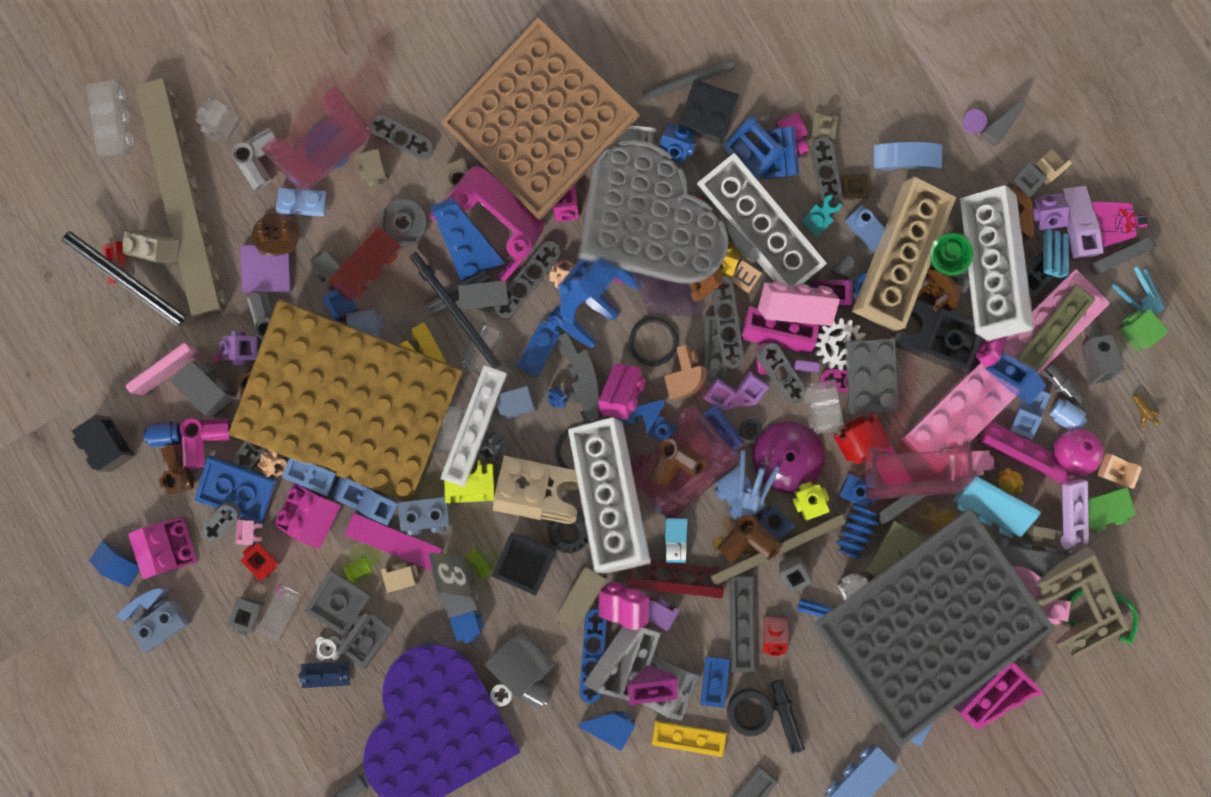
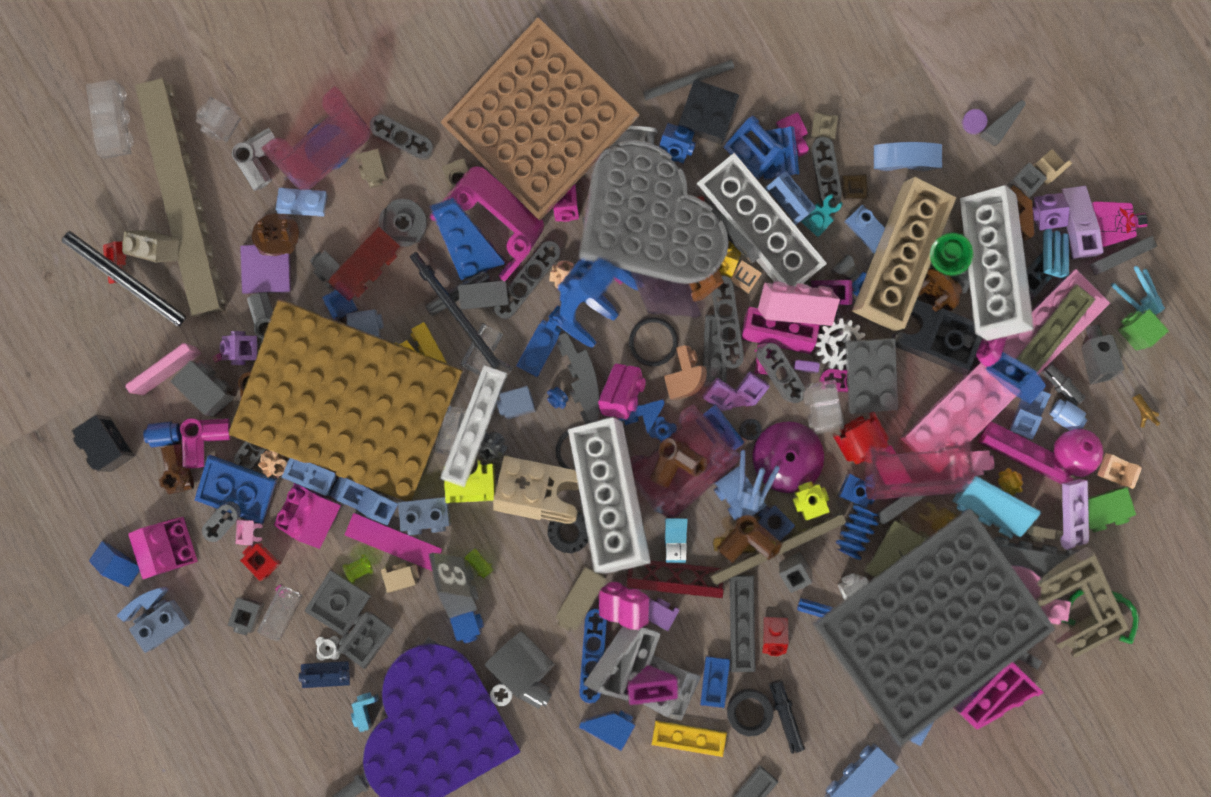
(361, 715): none -> medium azure bracket
(523, 563): black piece -> none
(790, 197): none -> medium blue hinge

